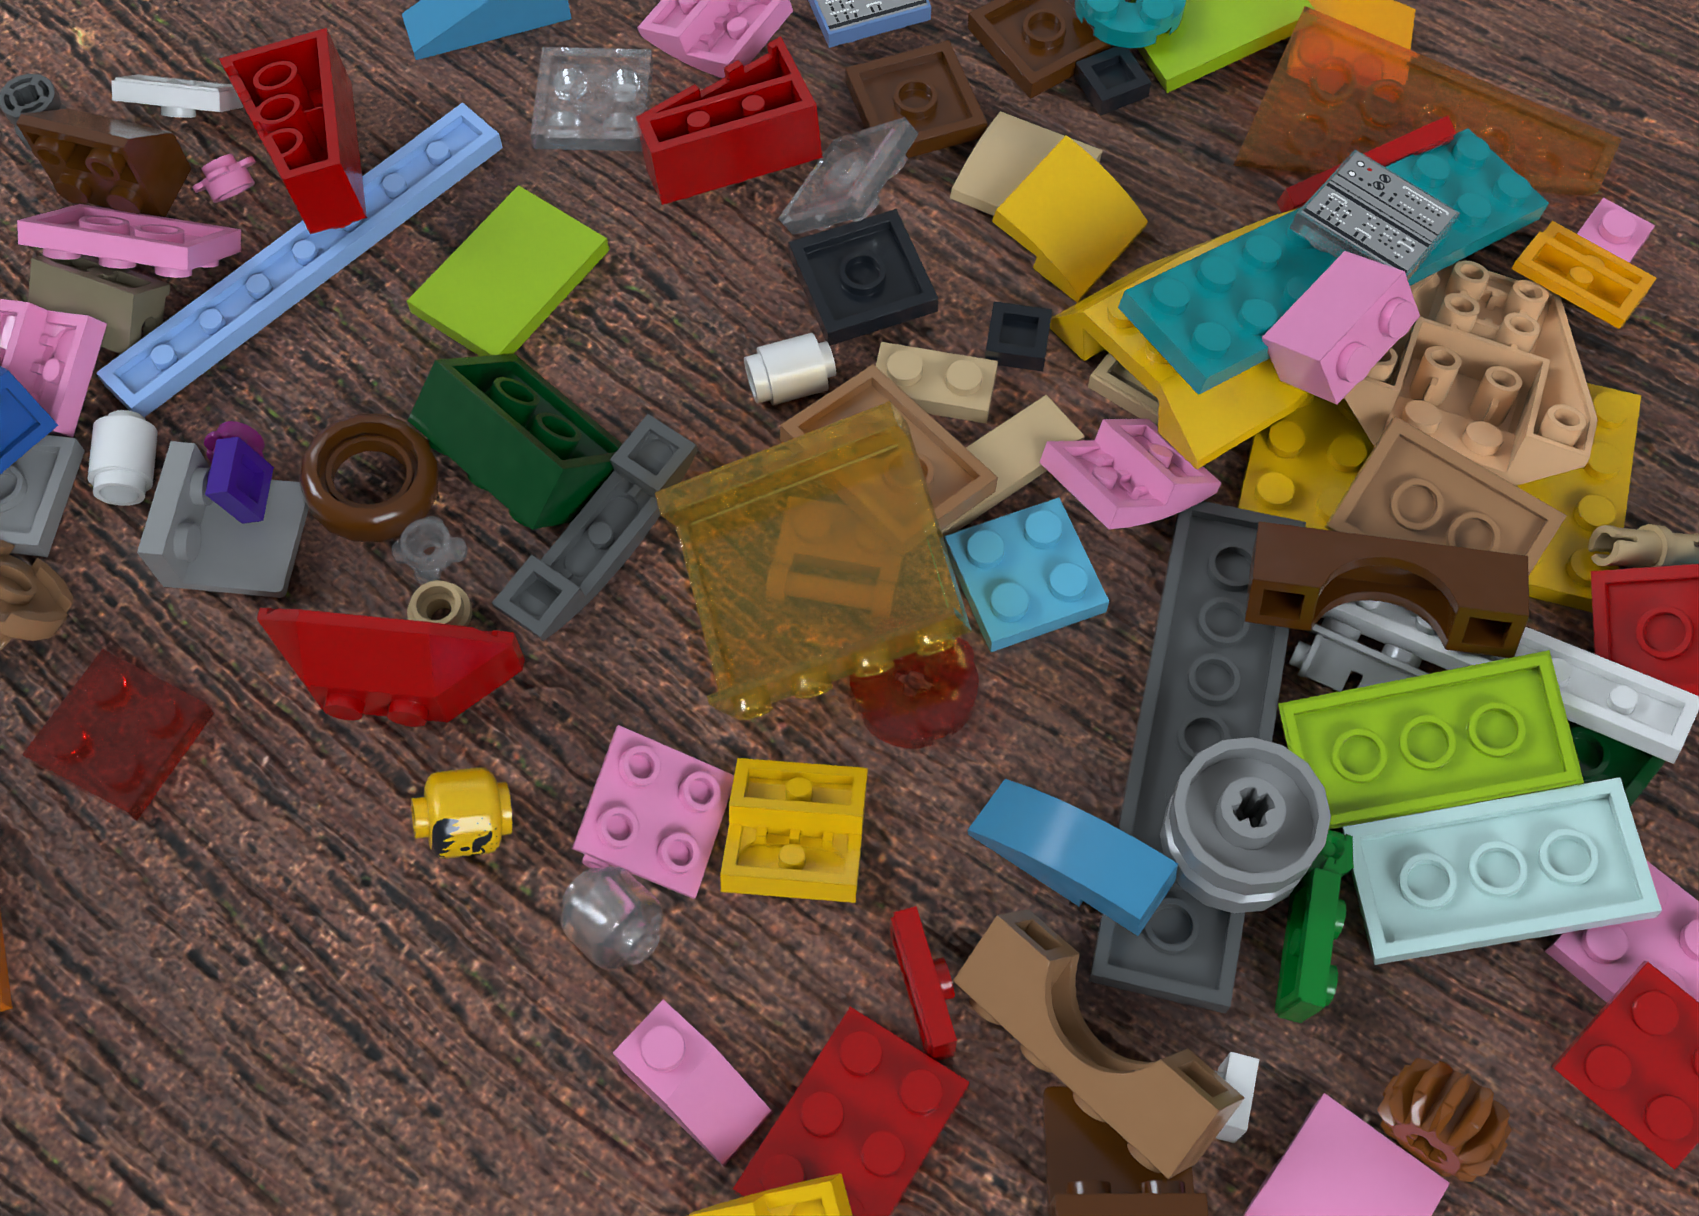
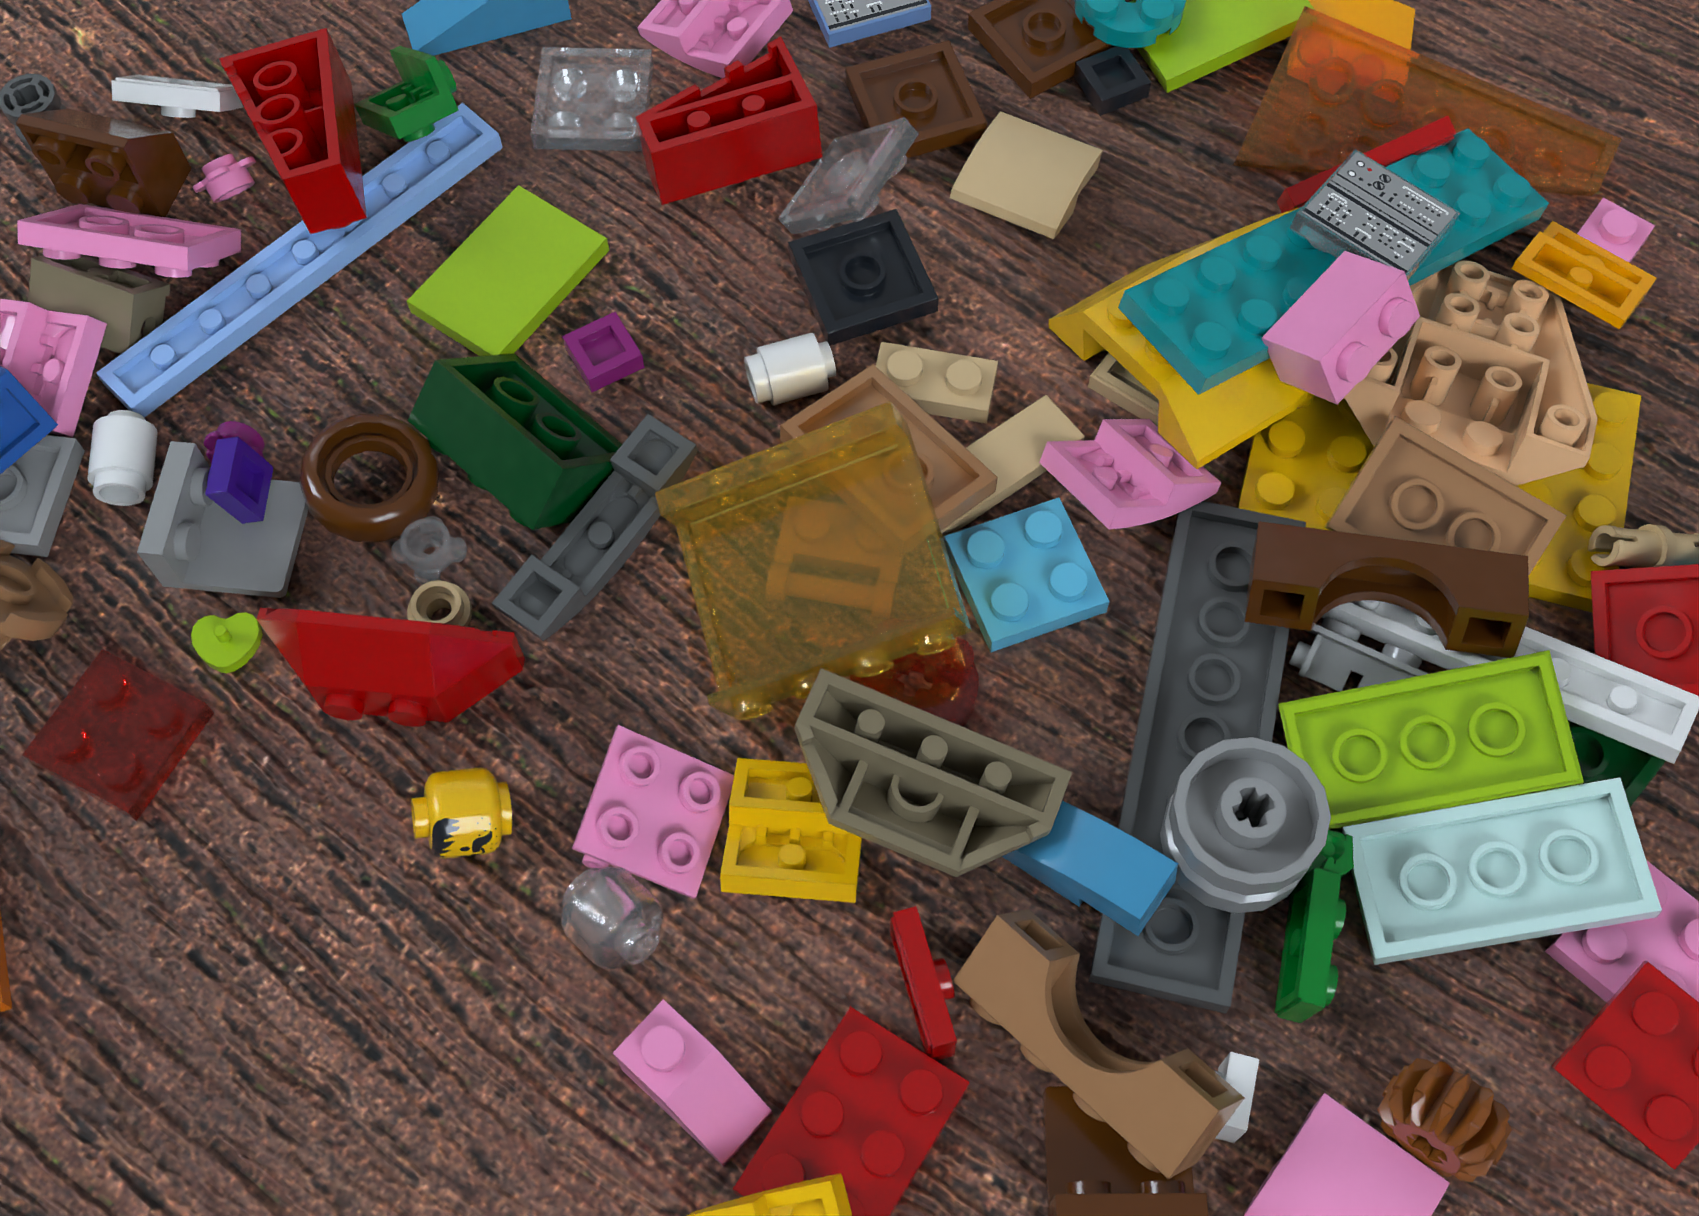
(226, 642): none -> lime piece
(415, 102): none -> green bracket
(603, 351): none -> magenta plate
(922, 779): none -> dark tan wedge
(1018, 336): black plate -> none
(1071, 218): yellow slope -> none

